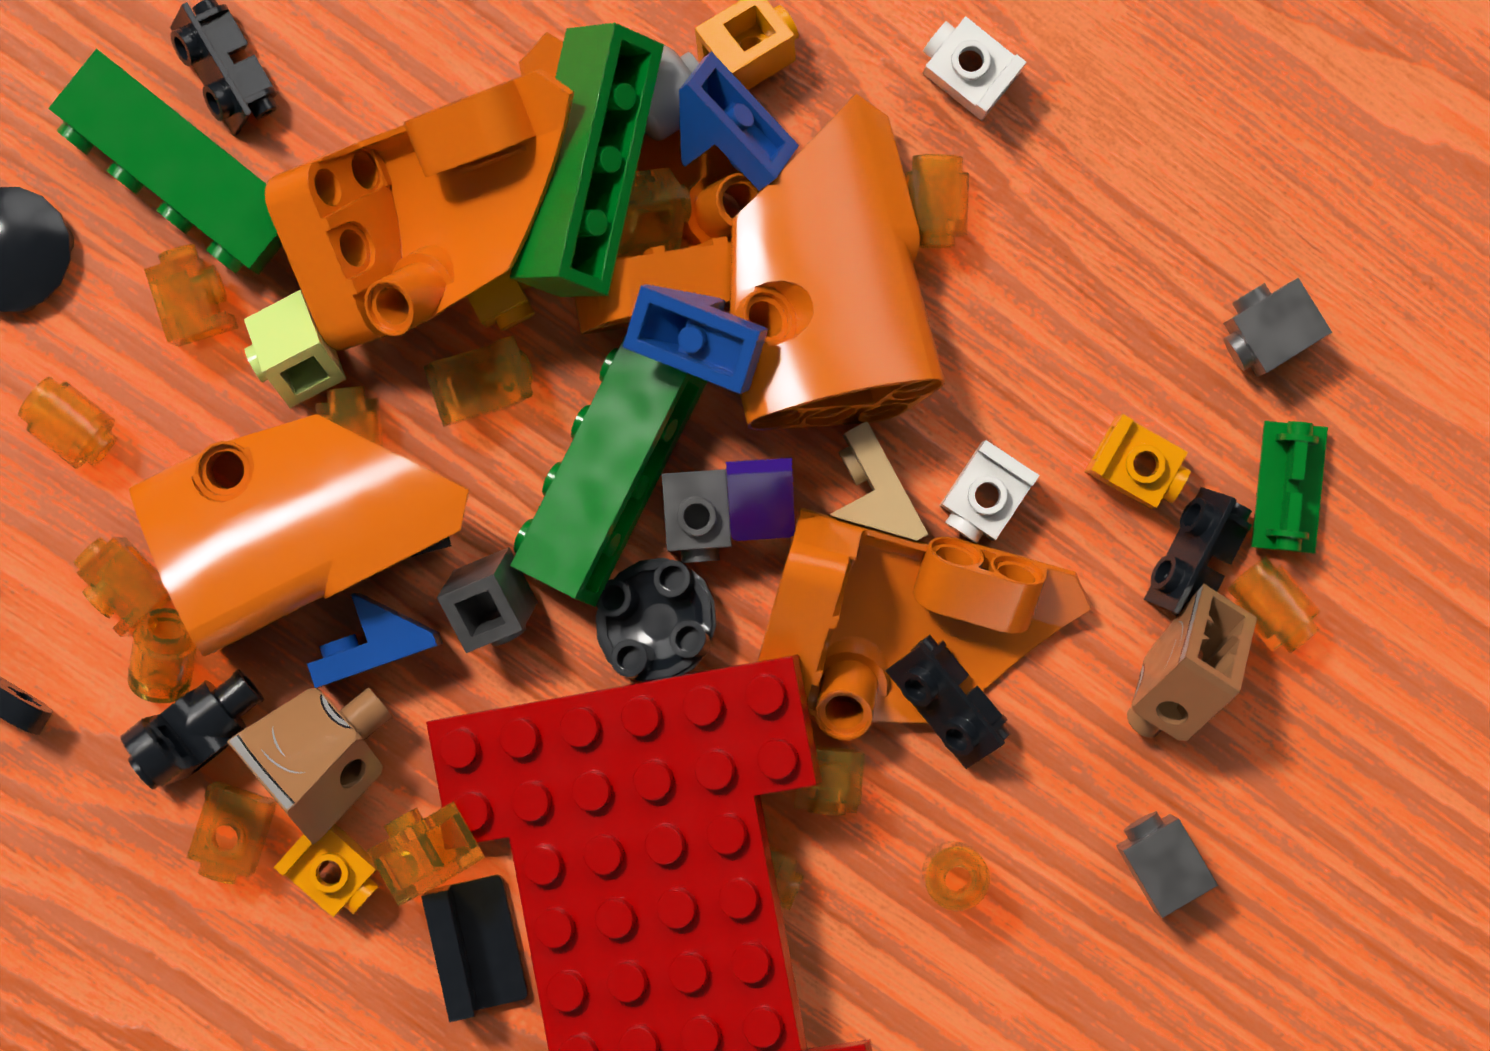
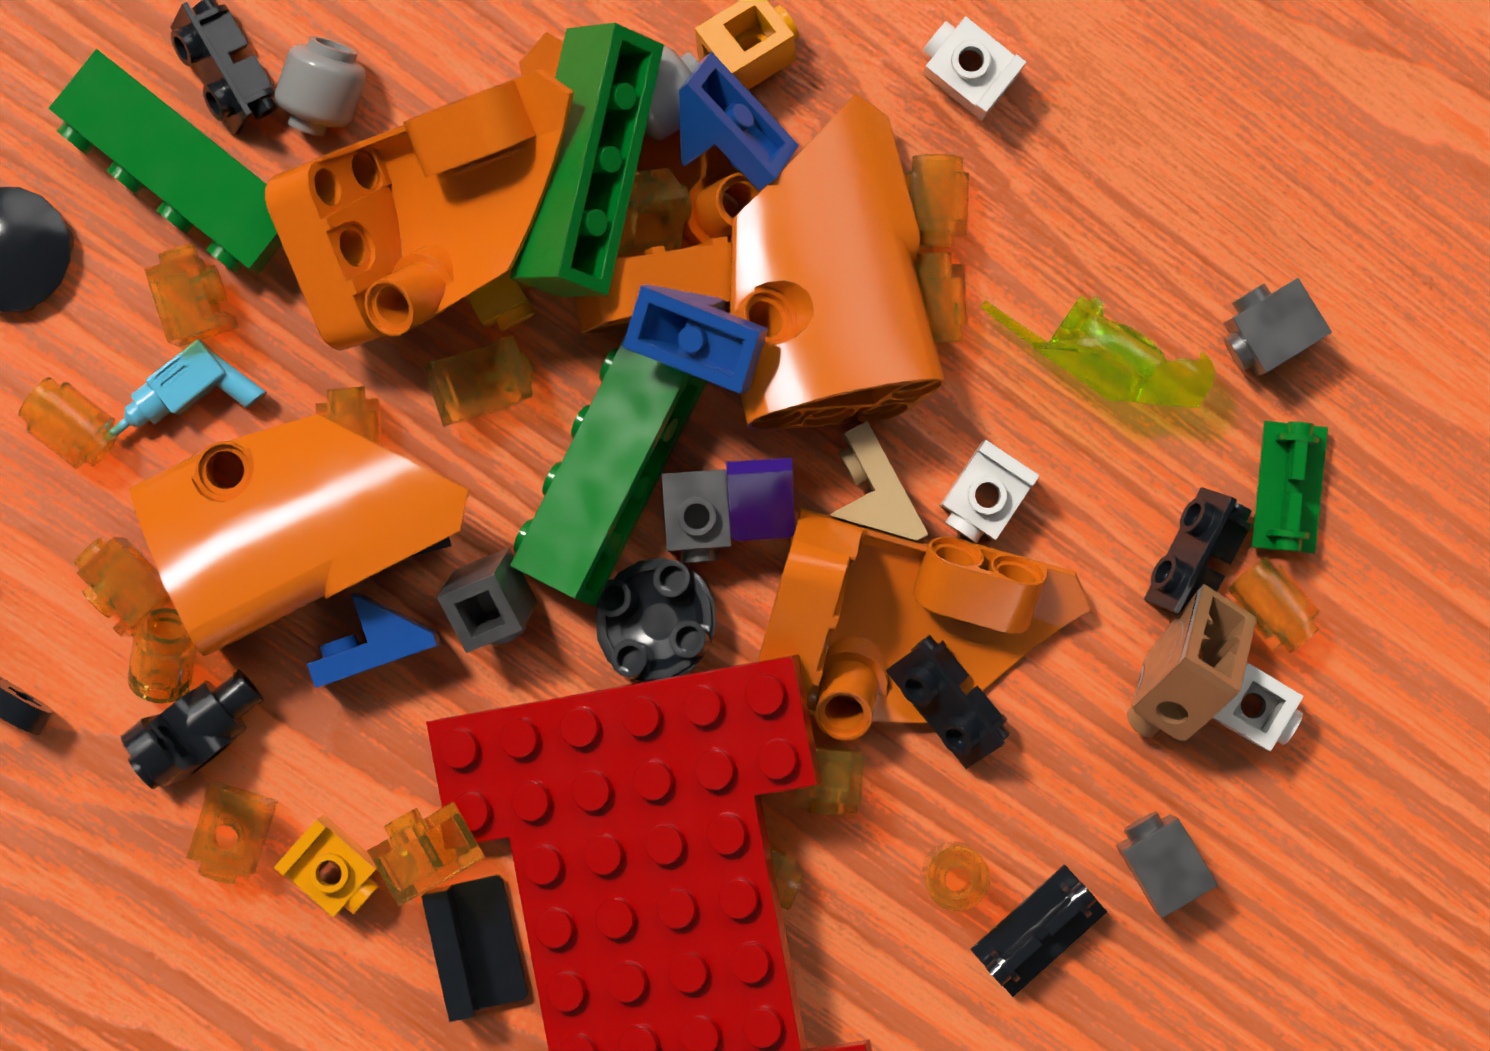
(183, 384): none -> medium azure piece
(291, 351): yellowish green brick -> none
(314, 756): medium nougat torso -> none
(320, 85): none -> light grey head
(943, 295): none -> clear yellow brick
(1038, 930): none -> black hinge
(1115, 466): light orange brick -> none
(1116, 358): none -> clear neon green animal
(1277, 716): none -> white brick

